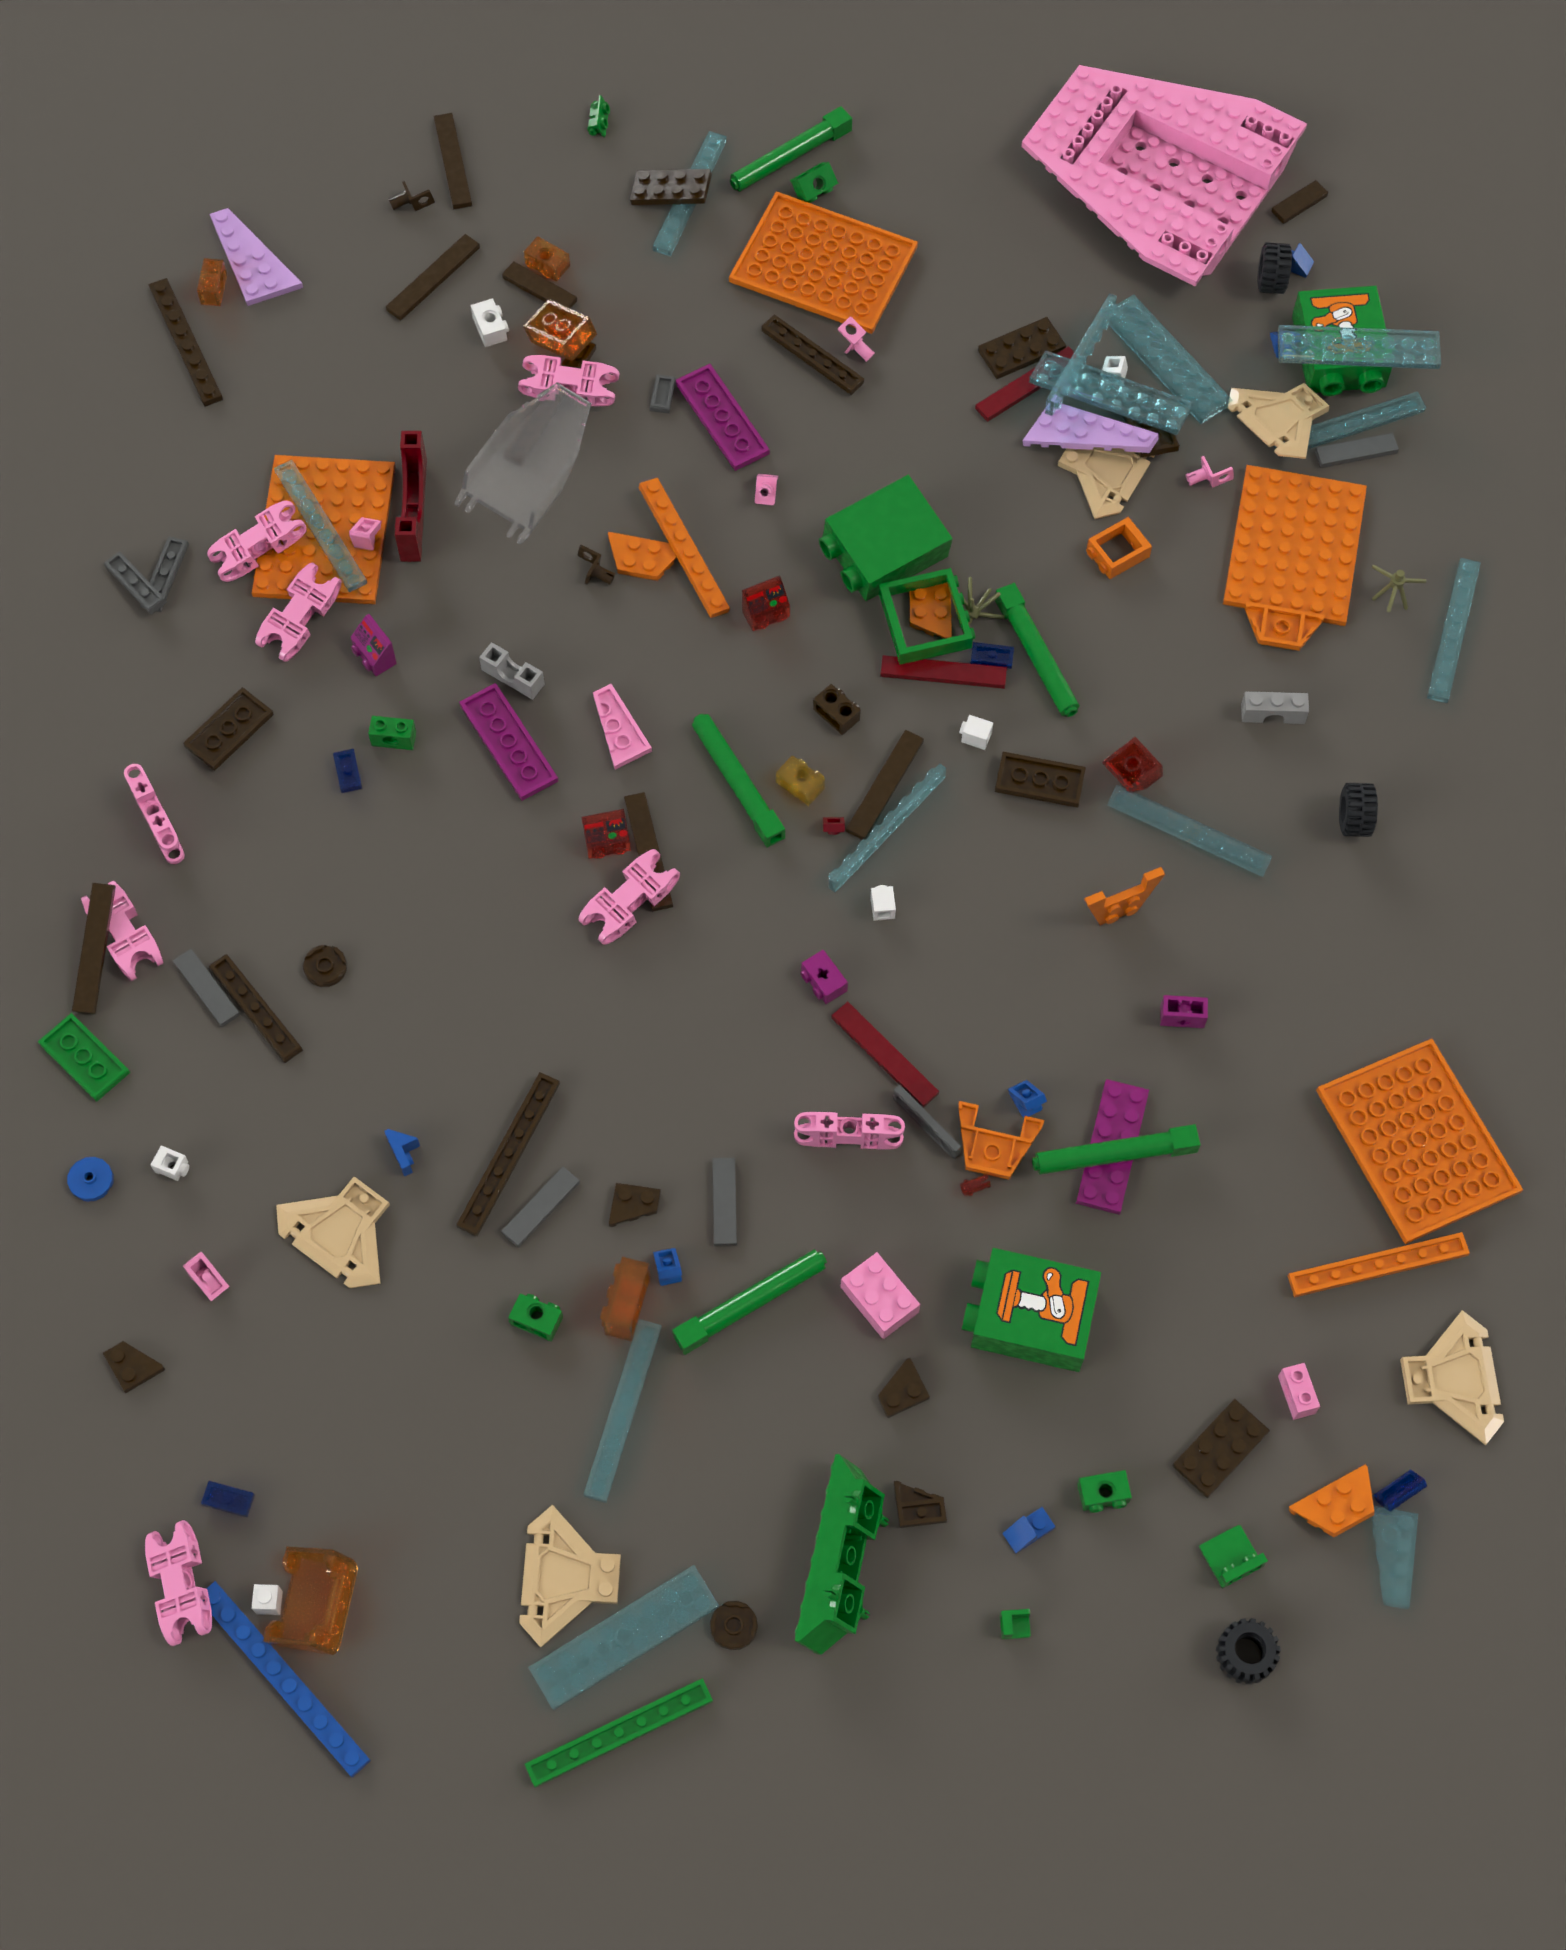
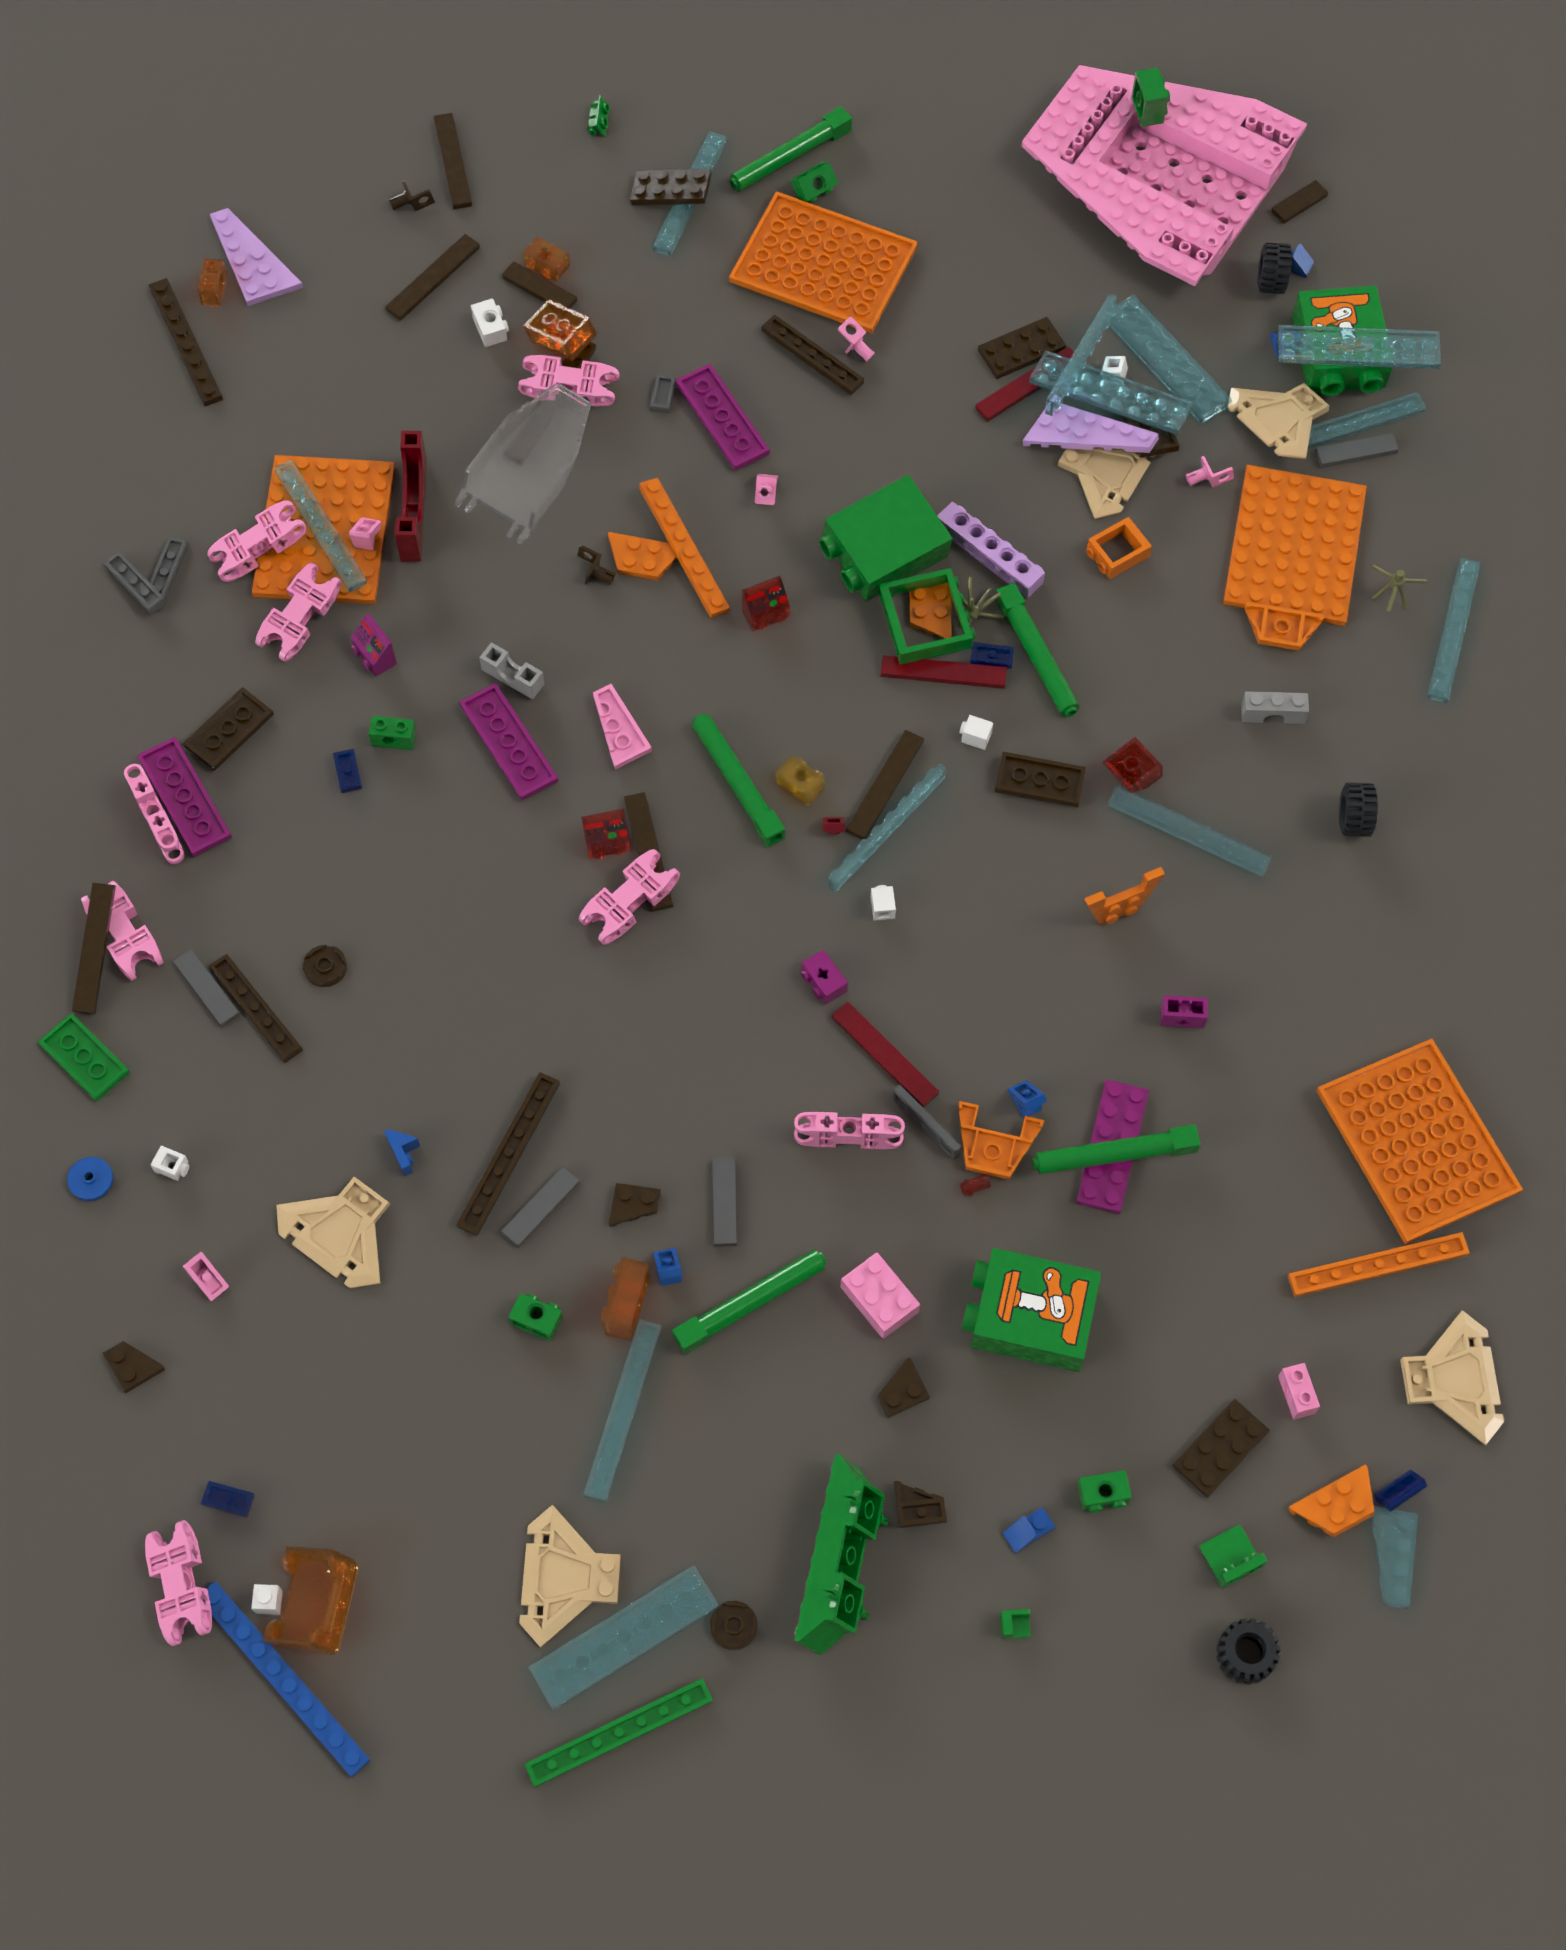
(184, 796): none -> magenta plate
(833, 711): dark brown brick -> none
(991, 558): none -> lavender brick
(1150, 97): none -> green brick

